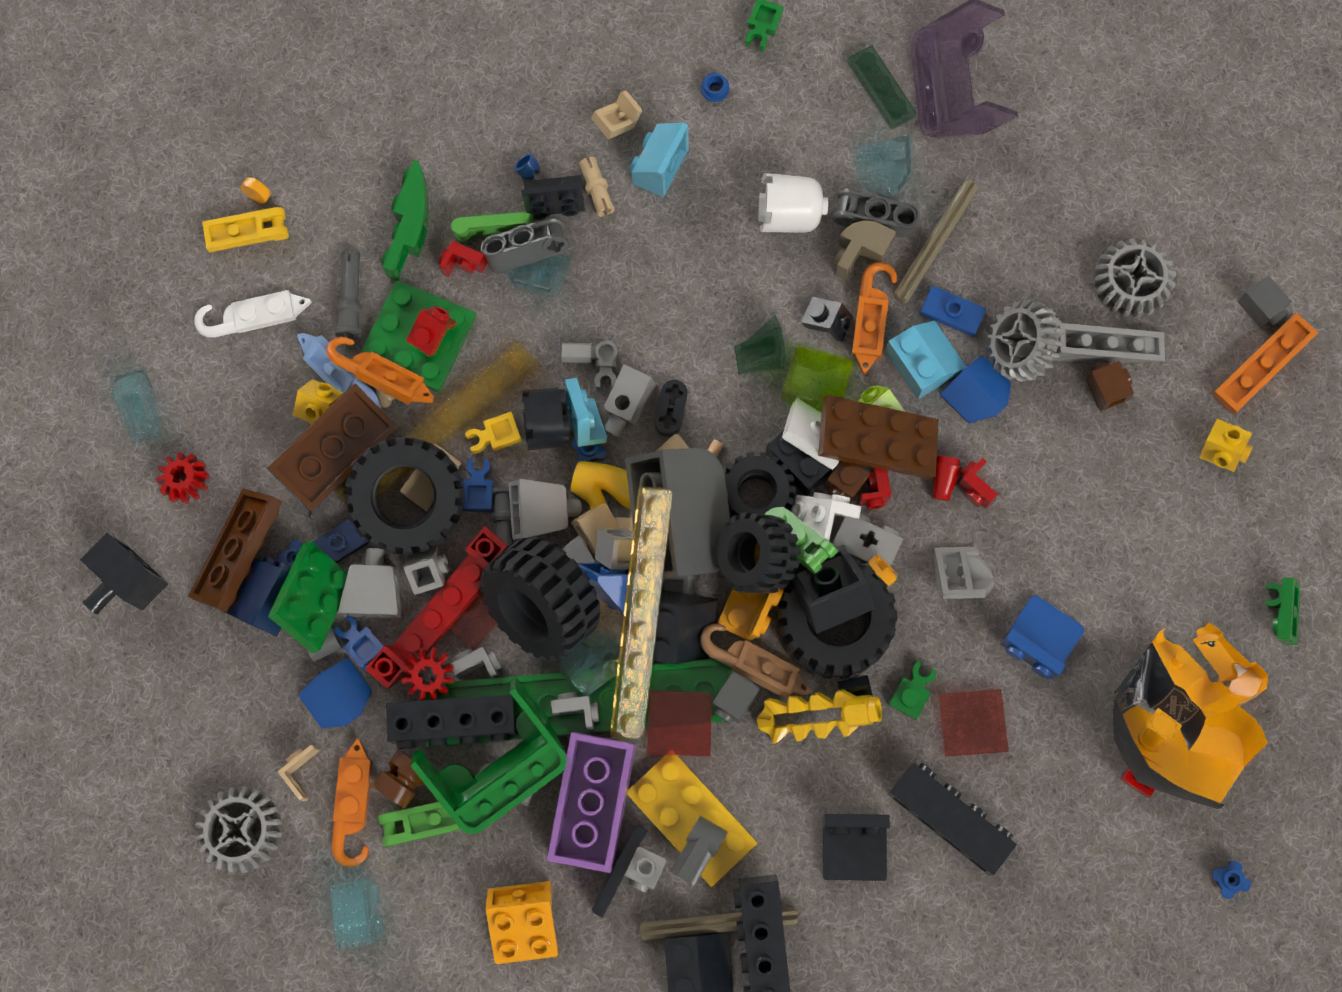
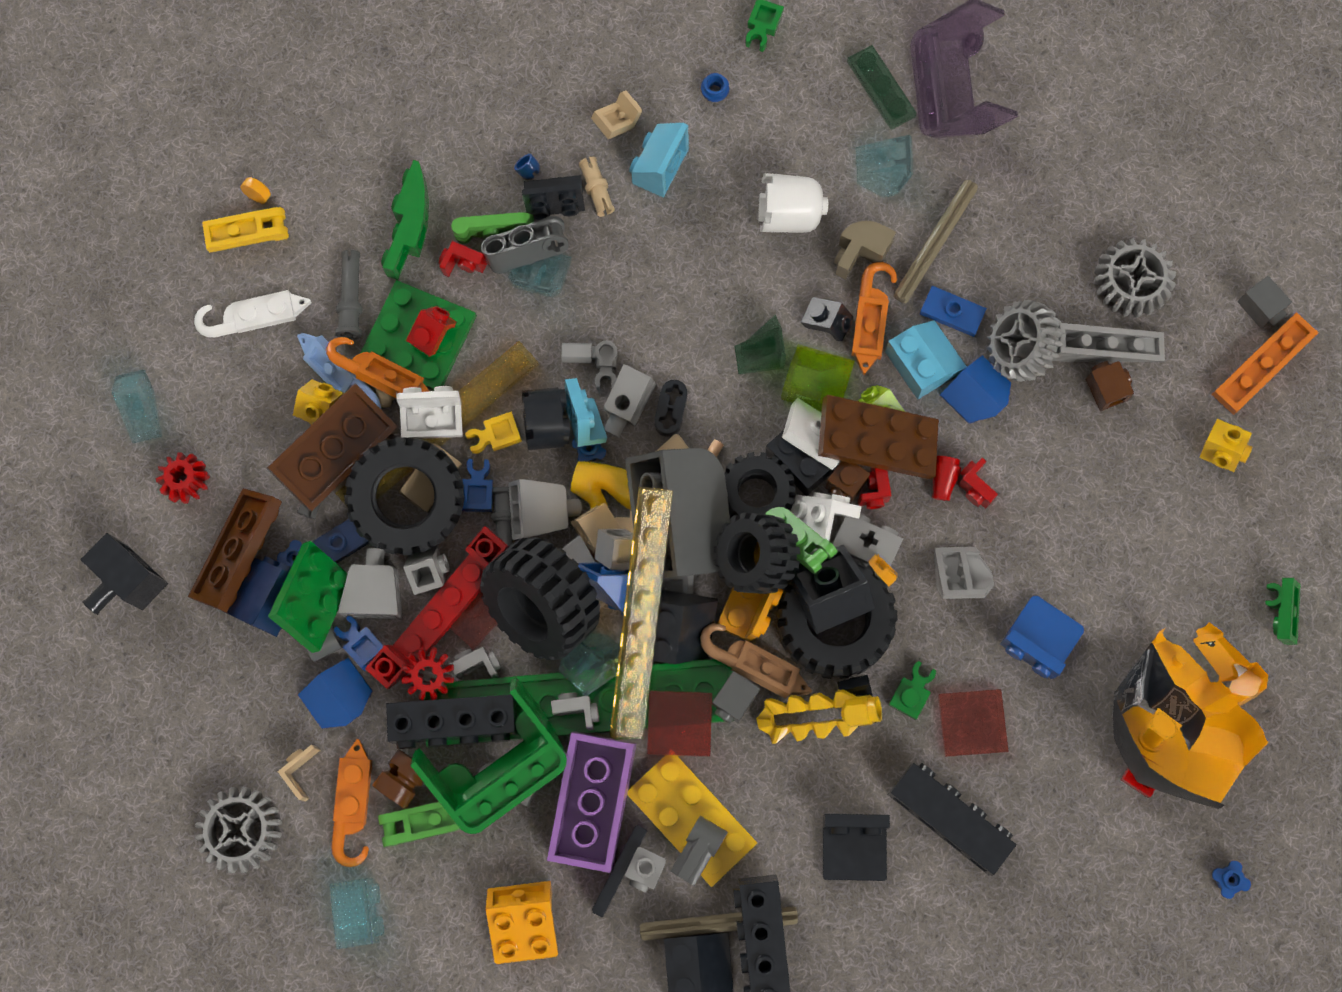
(430, 413): none -> white bracket
(862, 204): dark grey piece -> none

